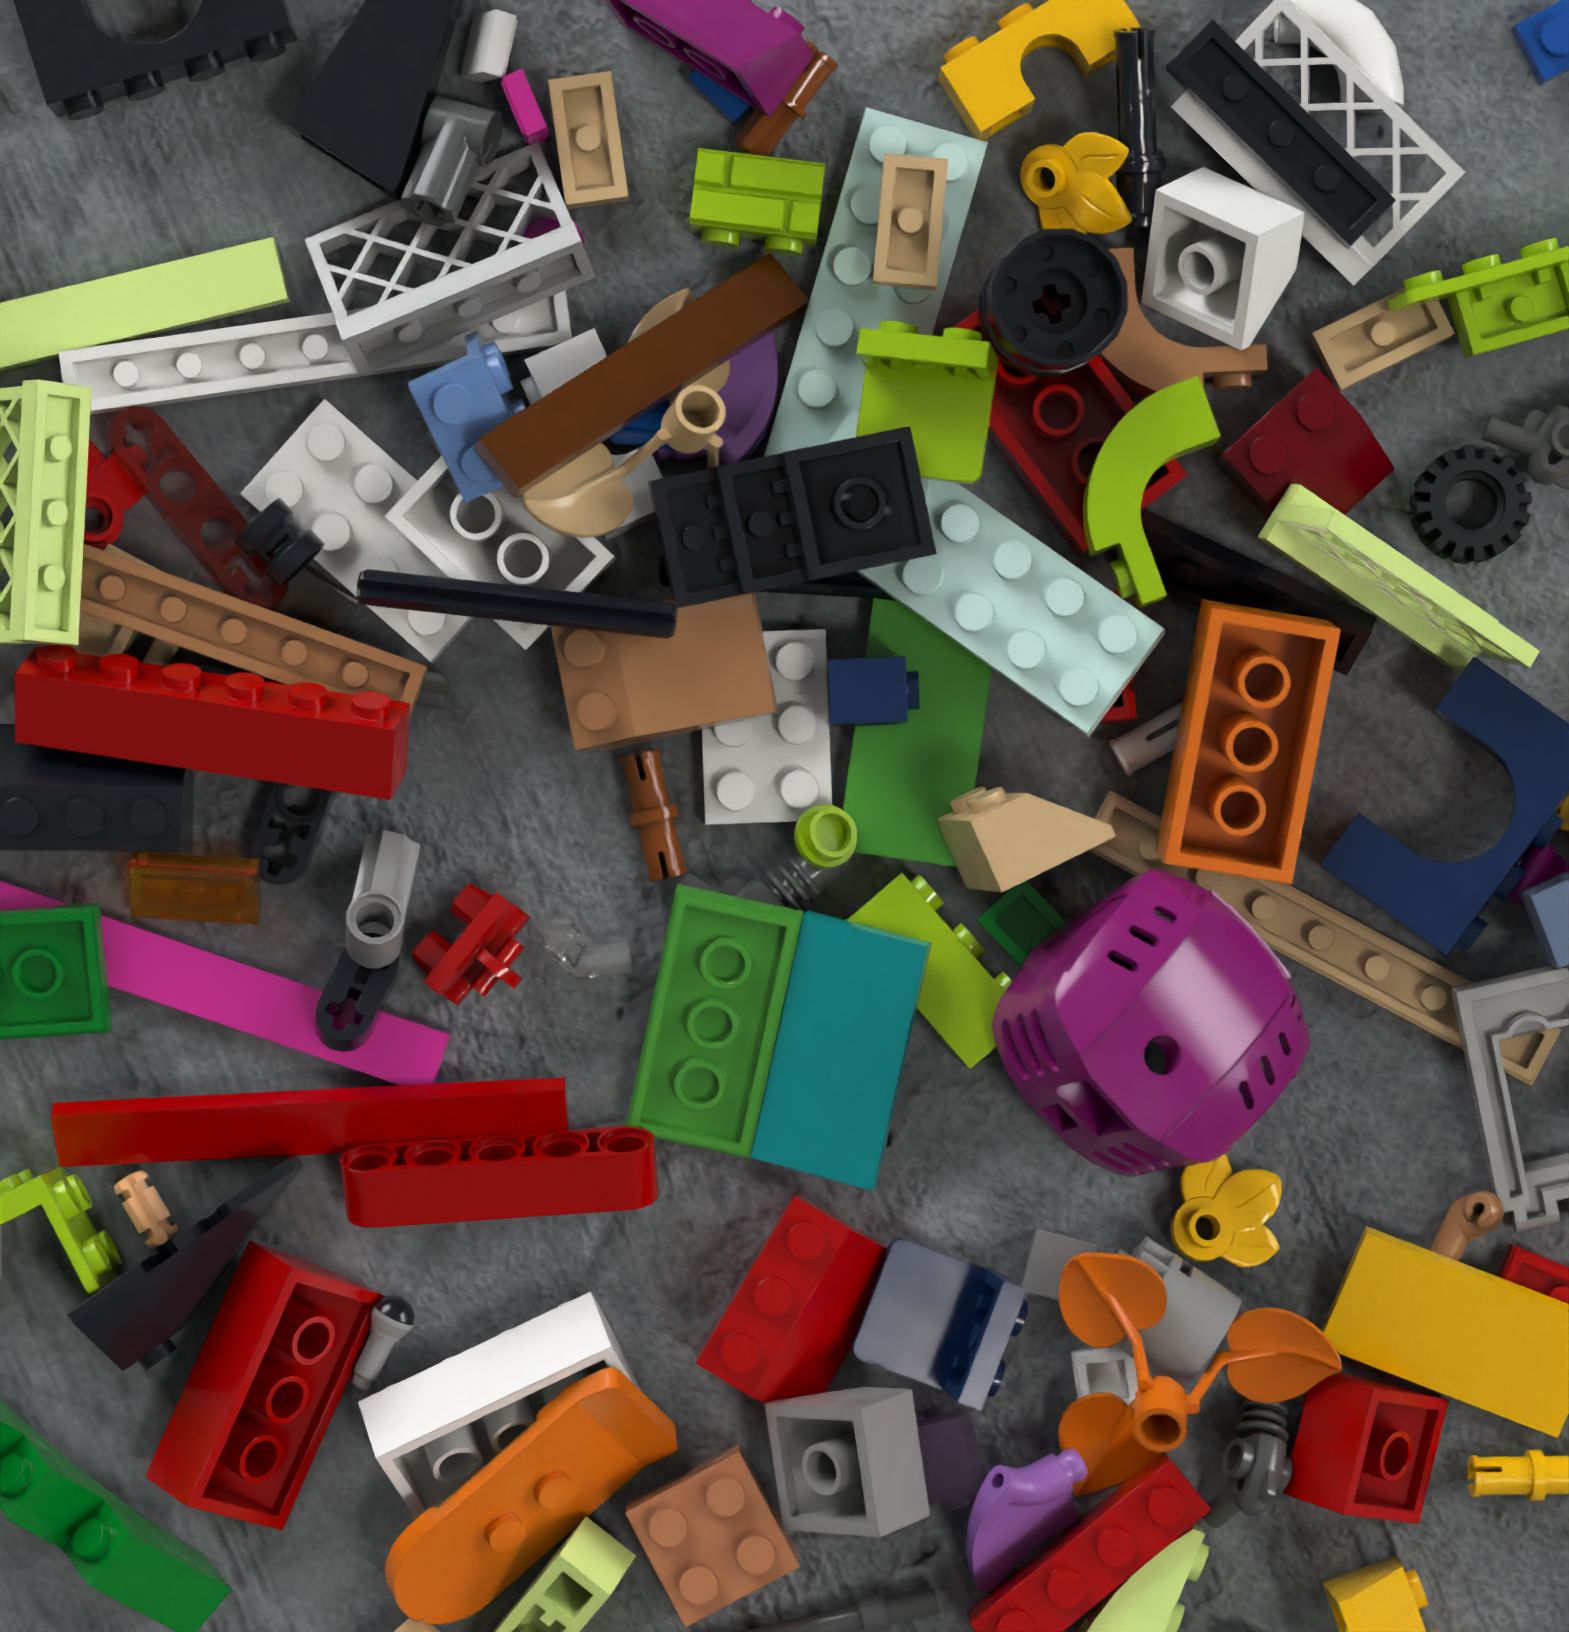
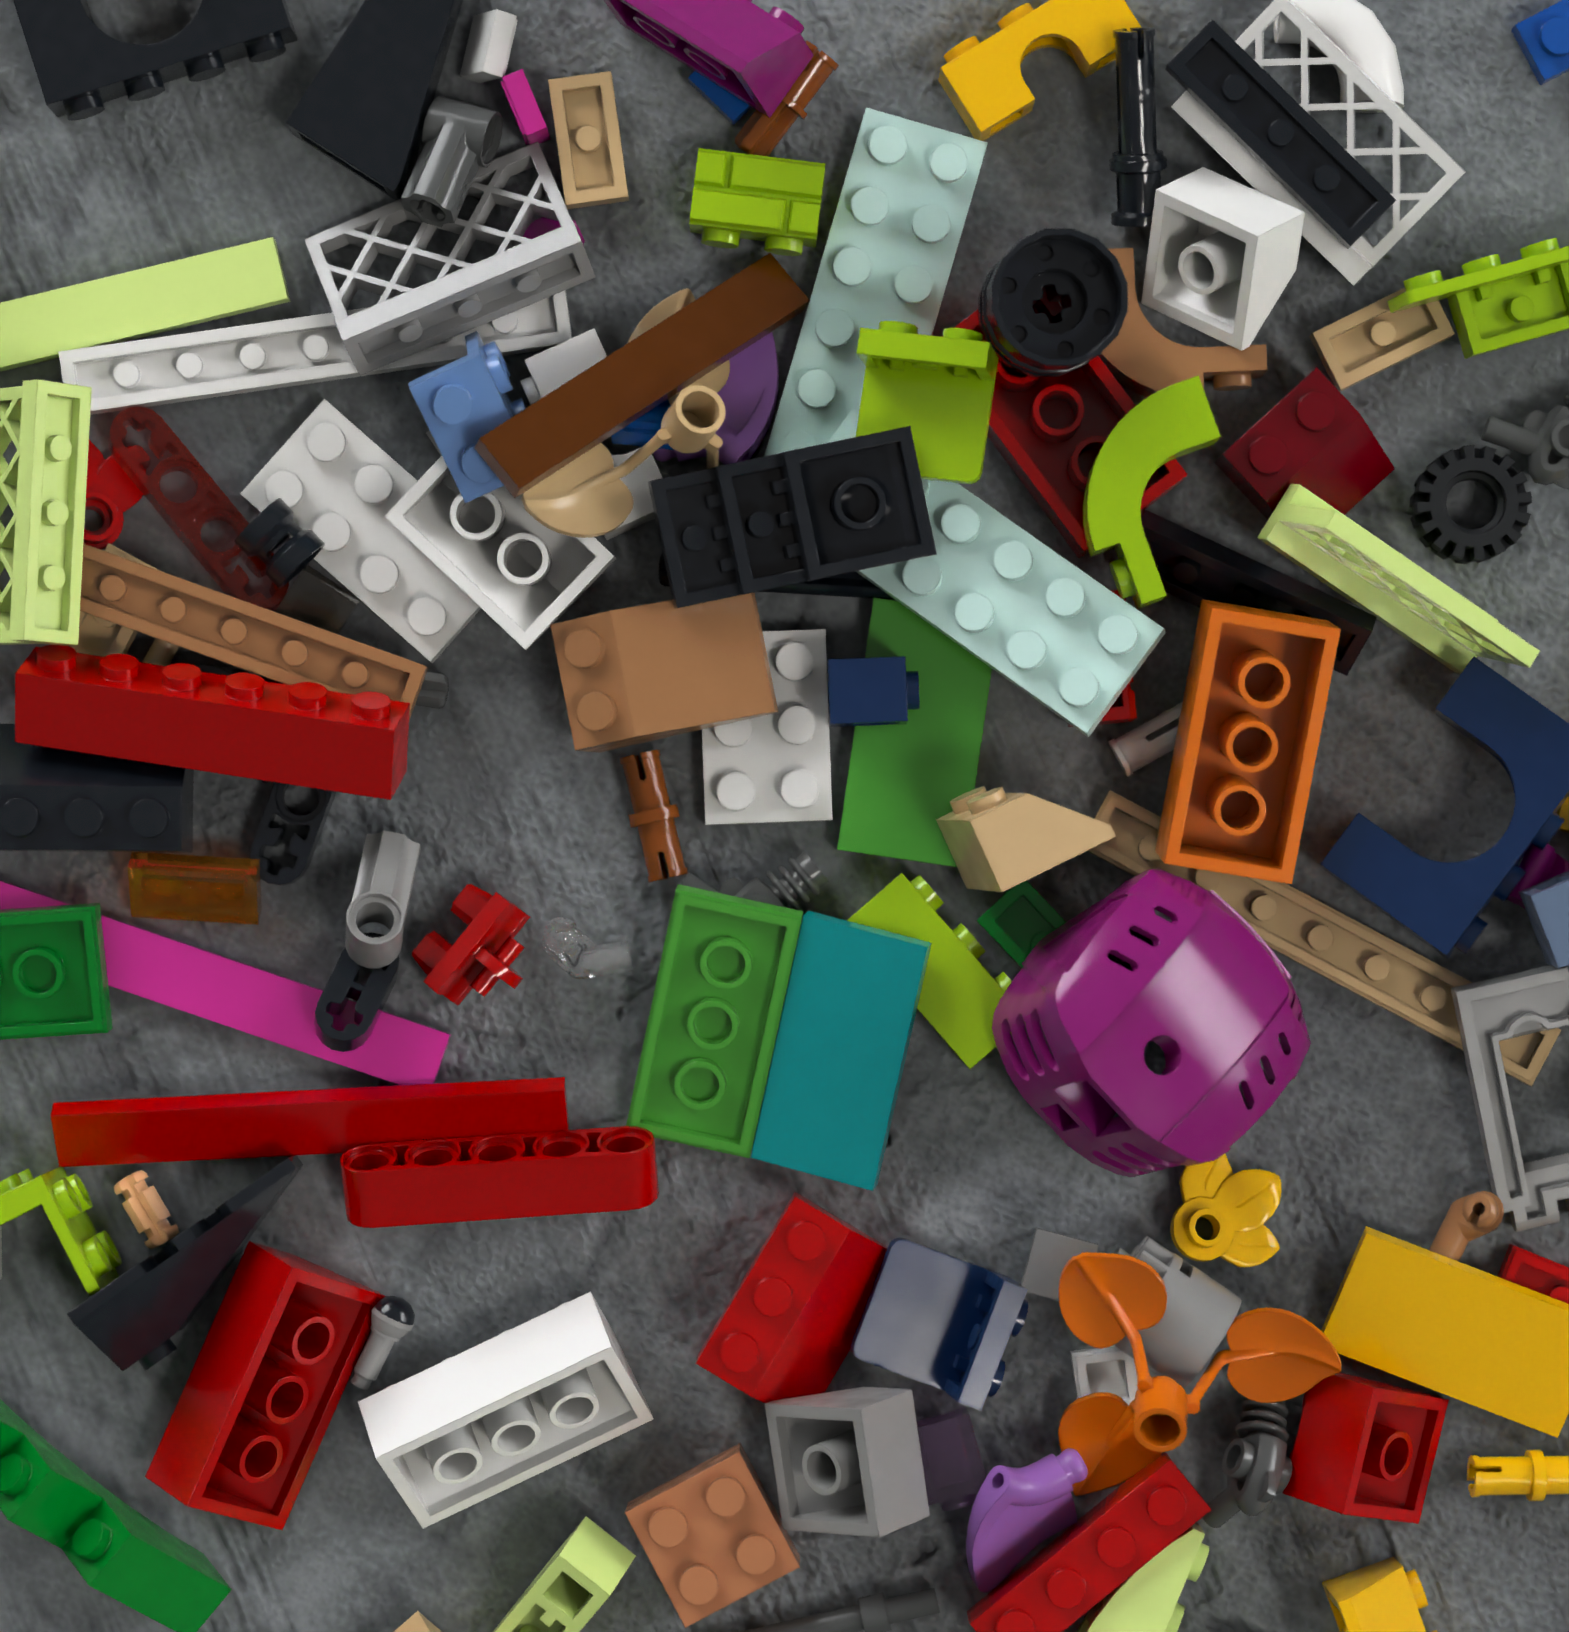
(517, 603): black axle -> none
(527, 1498): orange piece -> none
(825, 836): lime plate -> none
(910, 221): tan plate -> none
(1081, 193): yellow plate -> none

